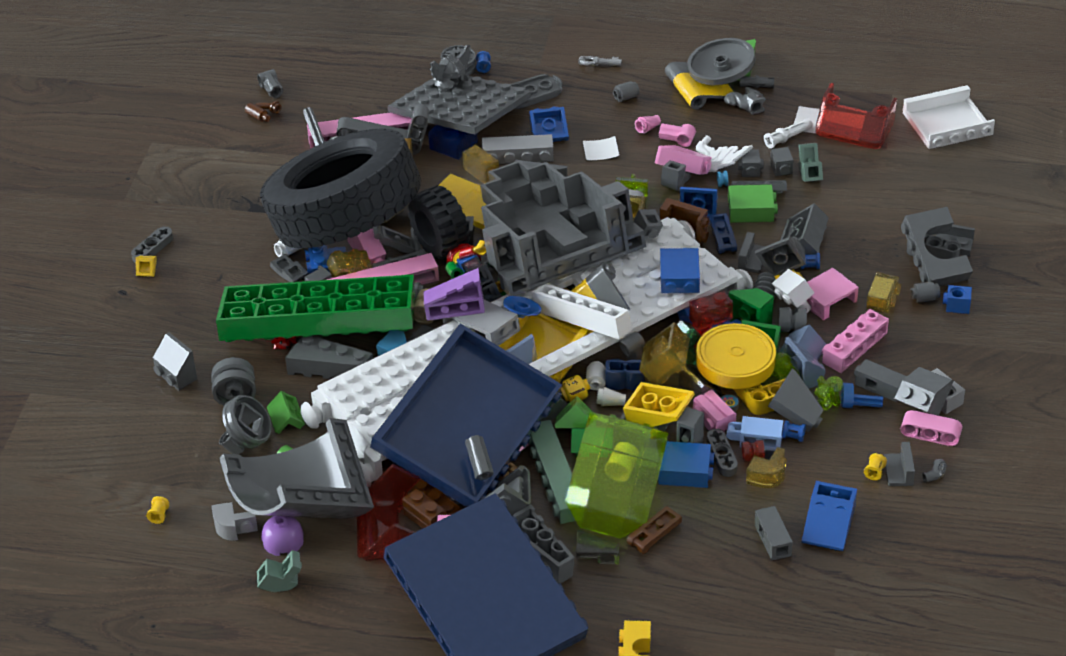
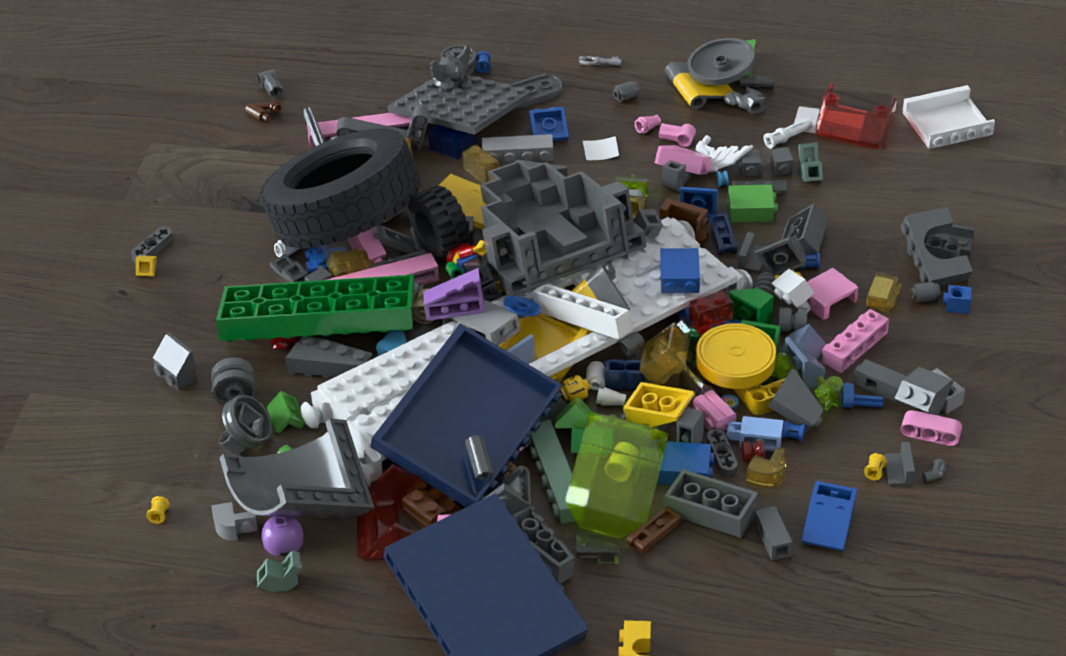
(712, 503): none -> dark grey brick

